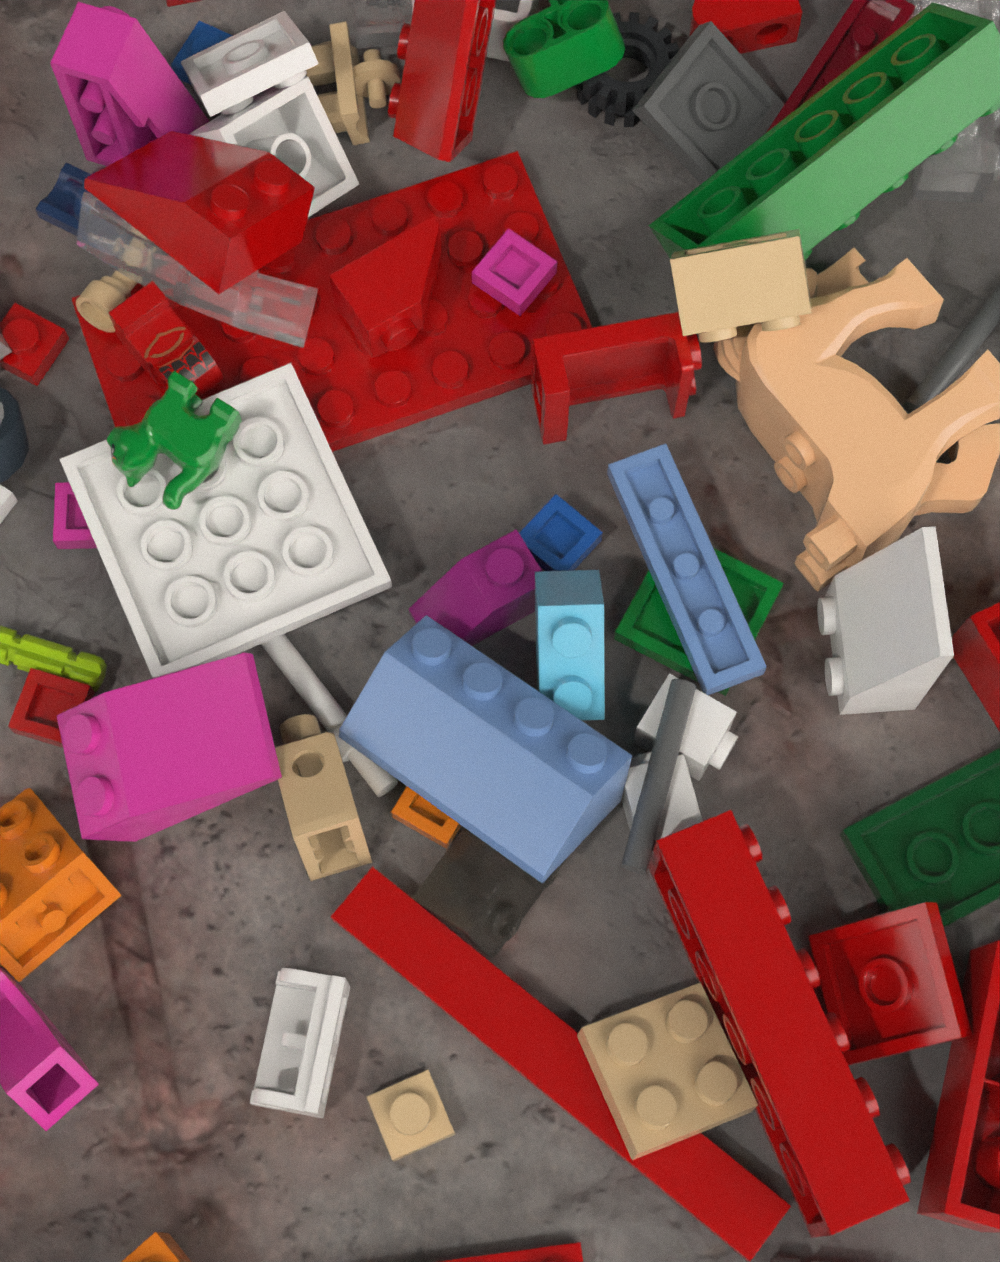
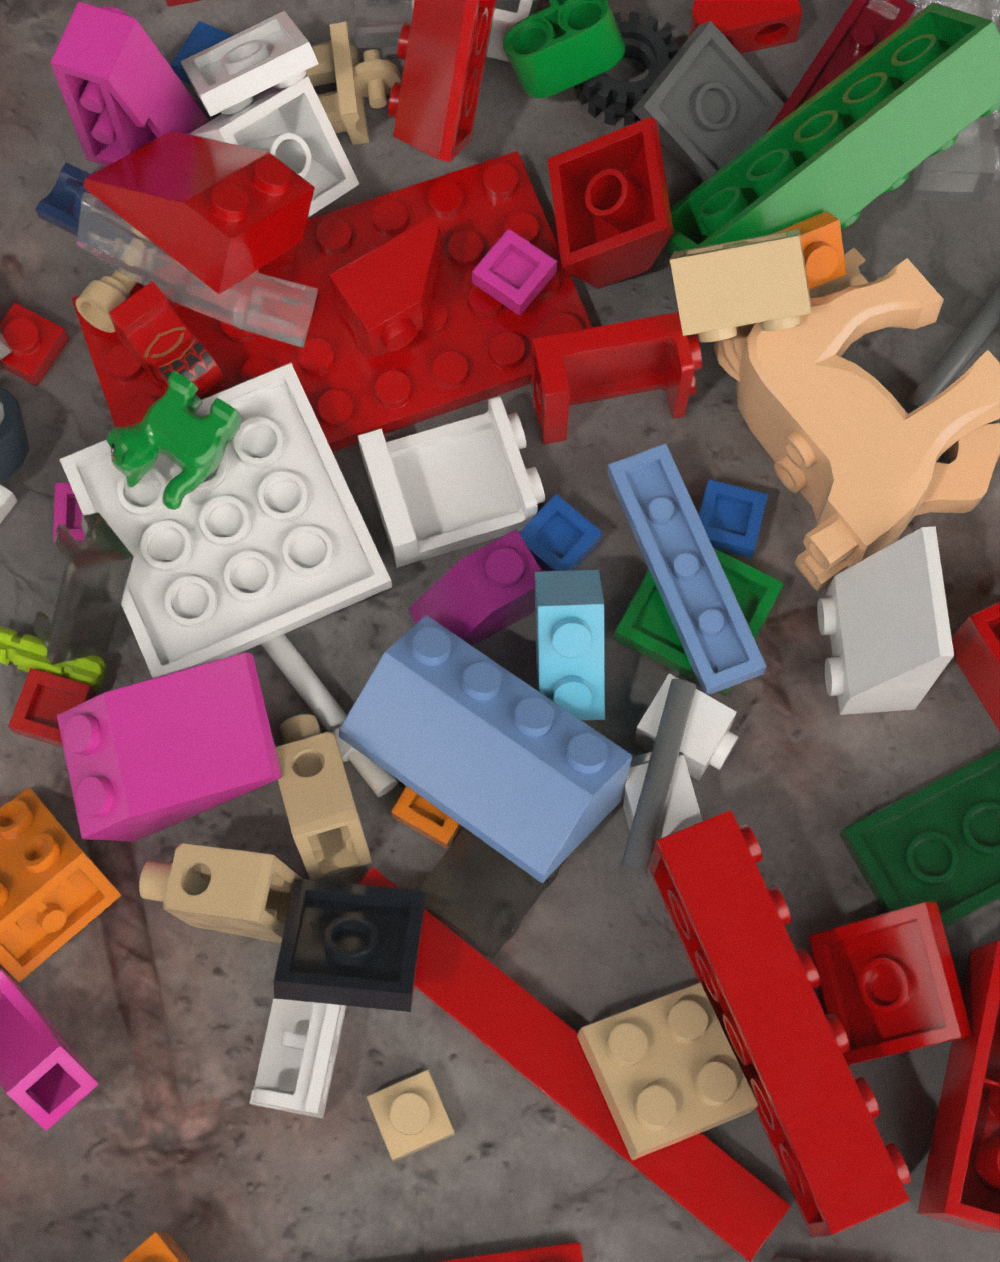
(88, 592): none -> clear smoke hinge
(223, 890): none -> tan torso
(350, 945): none -> black plate
(452, 484): none -> white panel
(611, 204): none -> red slope
(732, 517): none -> blue plate
(821, 248): none -> orange plate

